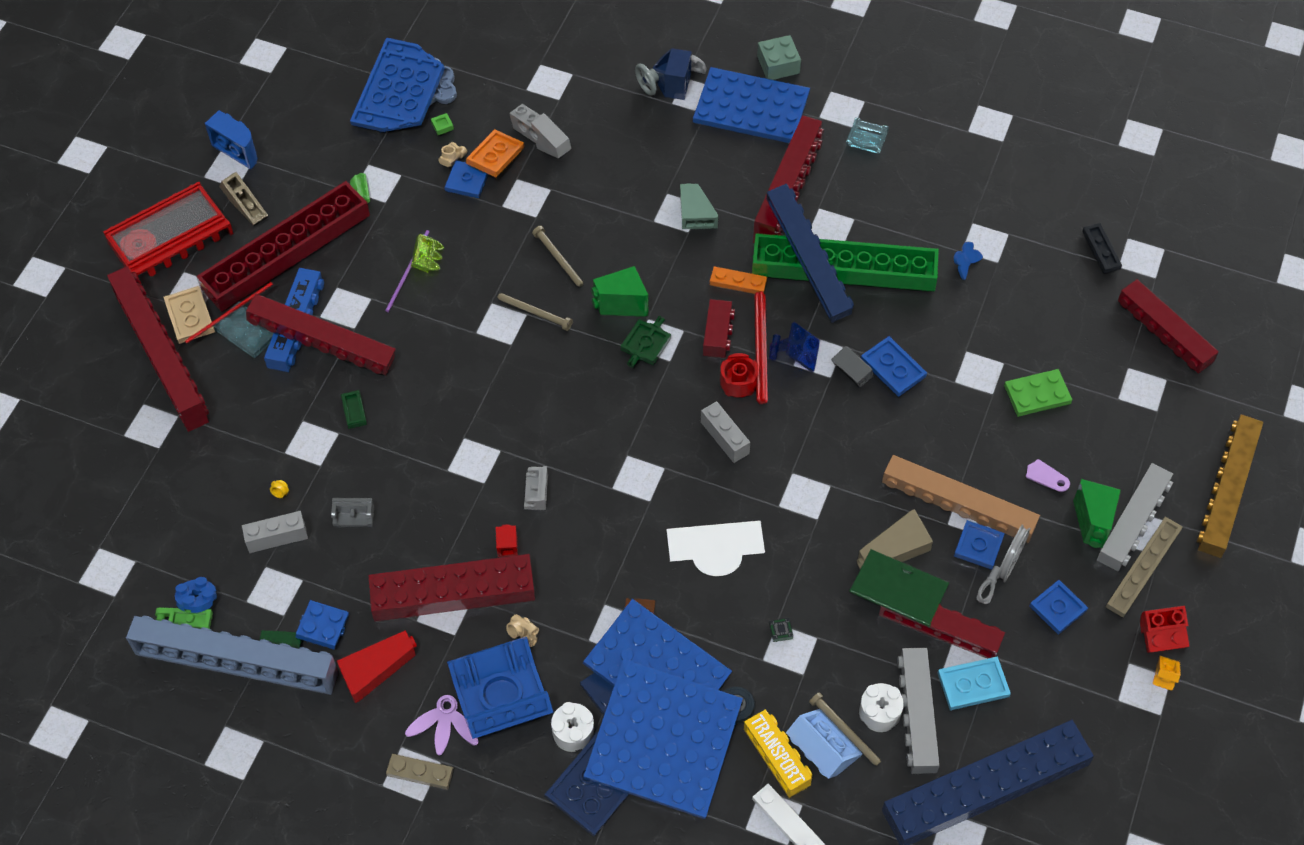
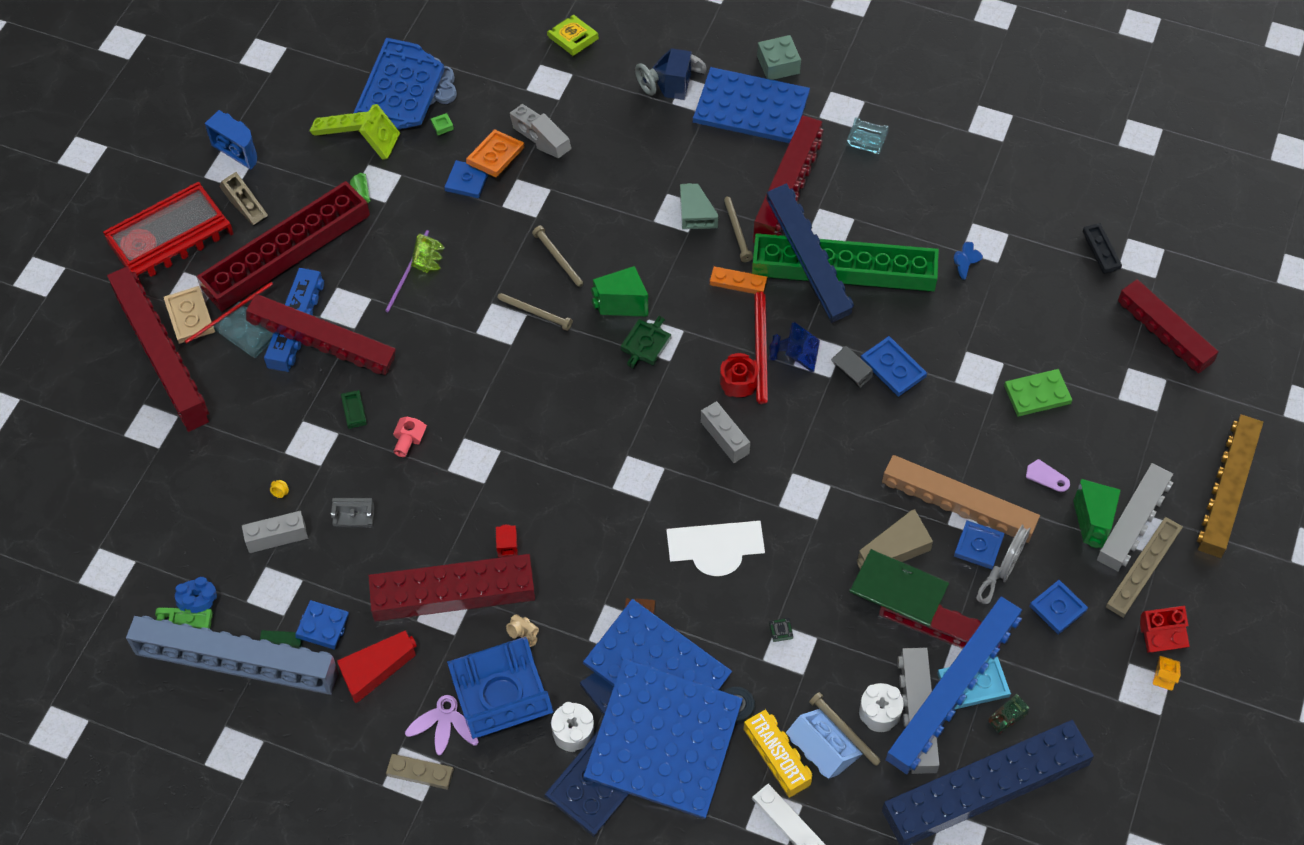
(373, 126): none -> lime bracket
(406, 437): none -> coral piece
(451, 153): tan plate -> none
(536, 488): light grey hinge -> none
(571, 30): none -> lime container
(718, 328): dark red brick -> none
(745, 255): none -> dark tan bar
(953, 686): none -> blue brick
(1009, 714): none -> clear green leg

